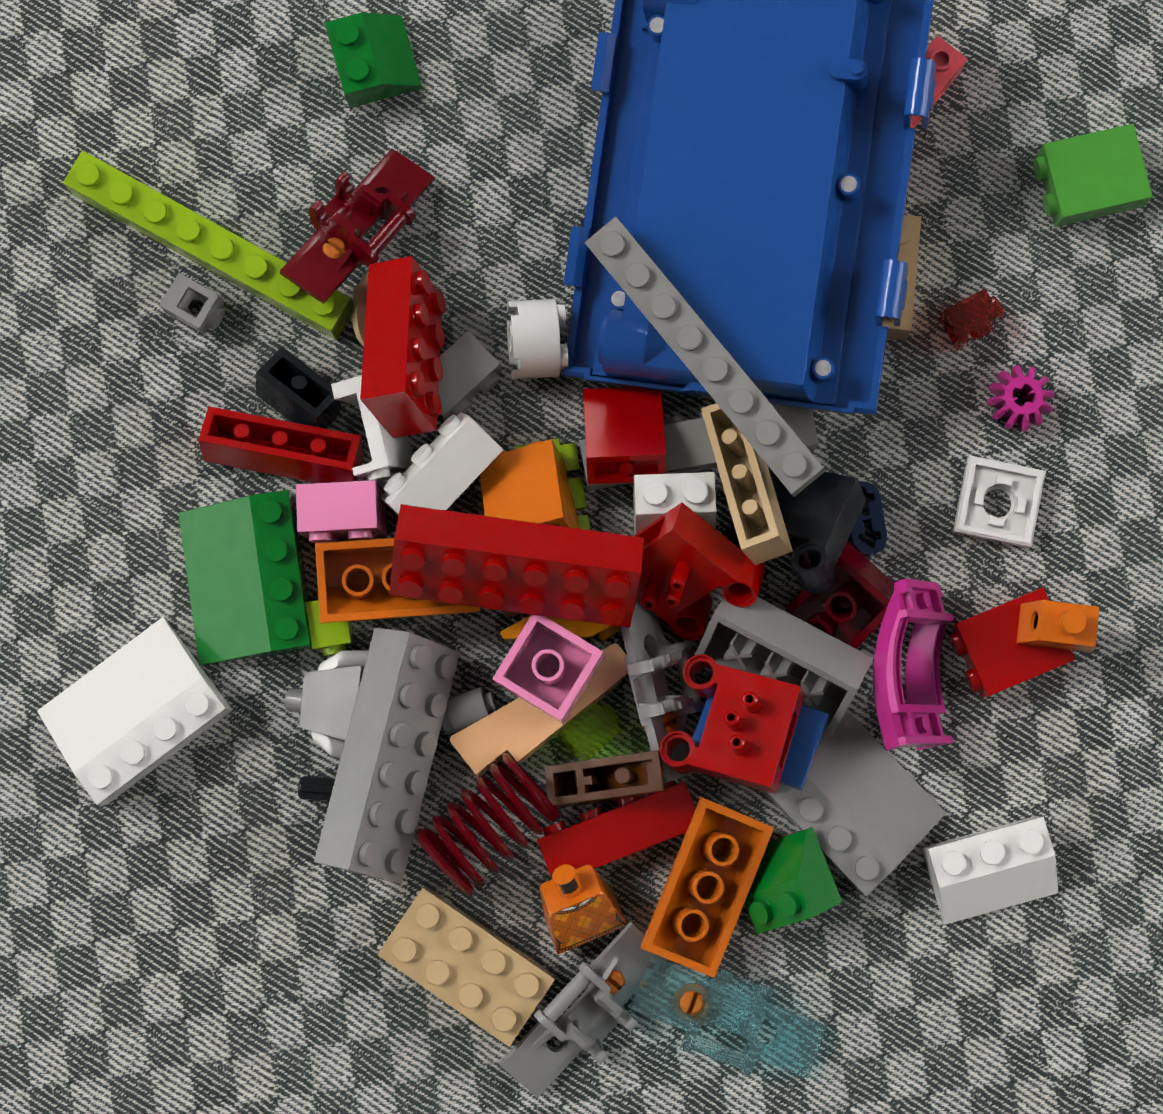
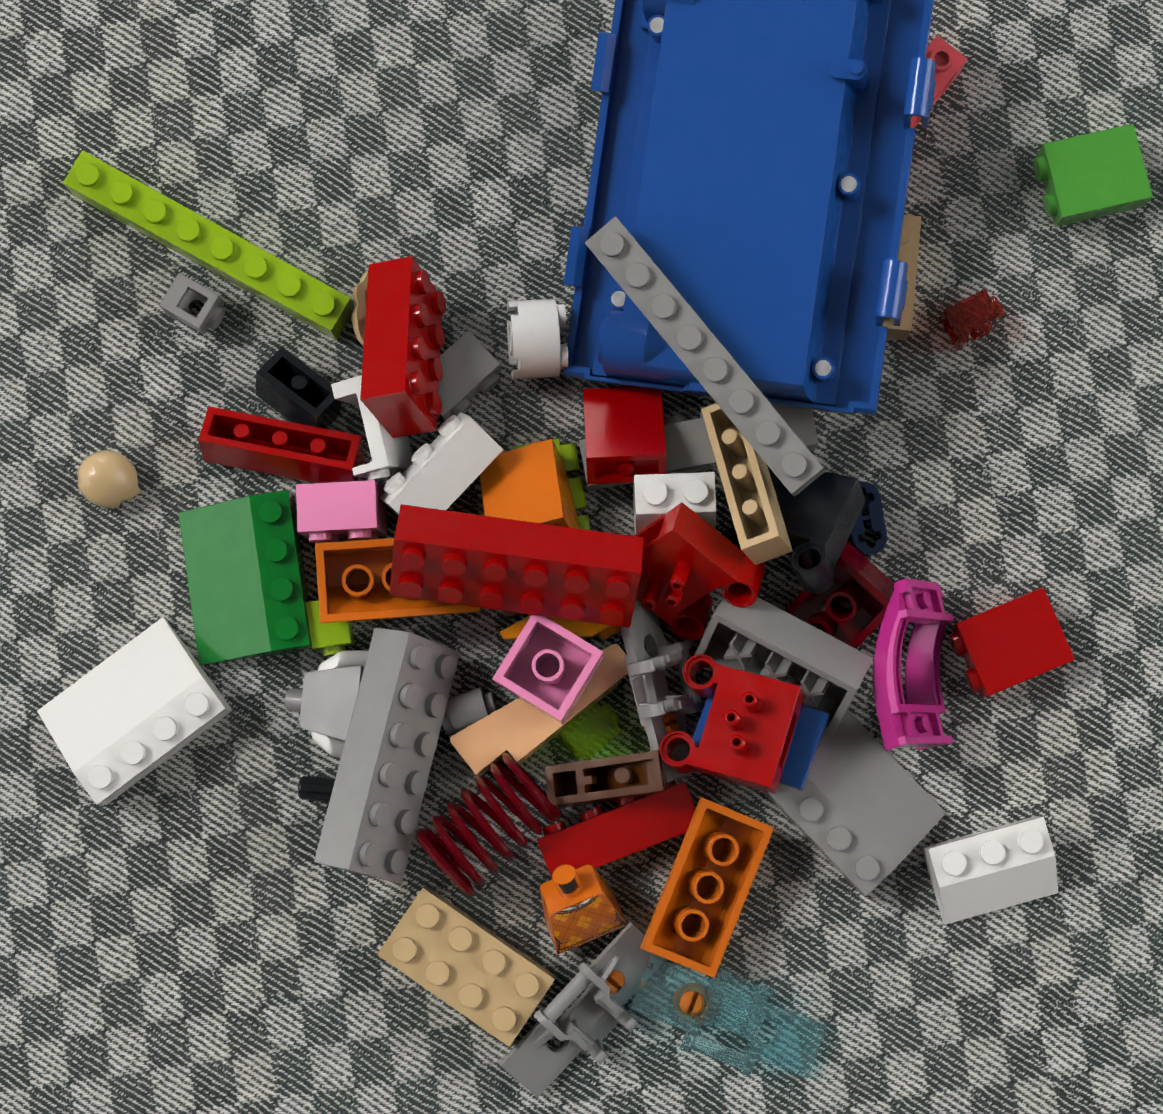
(107, 479): none -> tan hair
(349, 216): dark red piece -> none
(372, 57): green slope -> none
(791, 883): green slope -> none
(1004, 400): dark pink gear -> none
(1022, 486): white piece -> none
(1058, 625): orange torso -> none

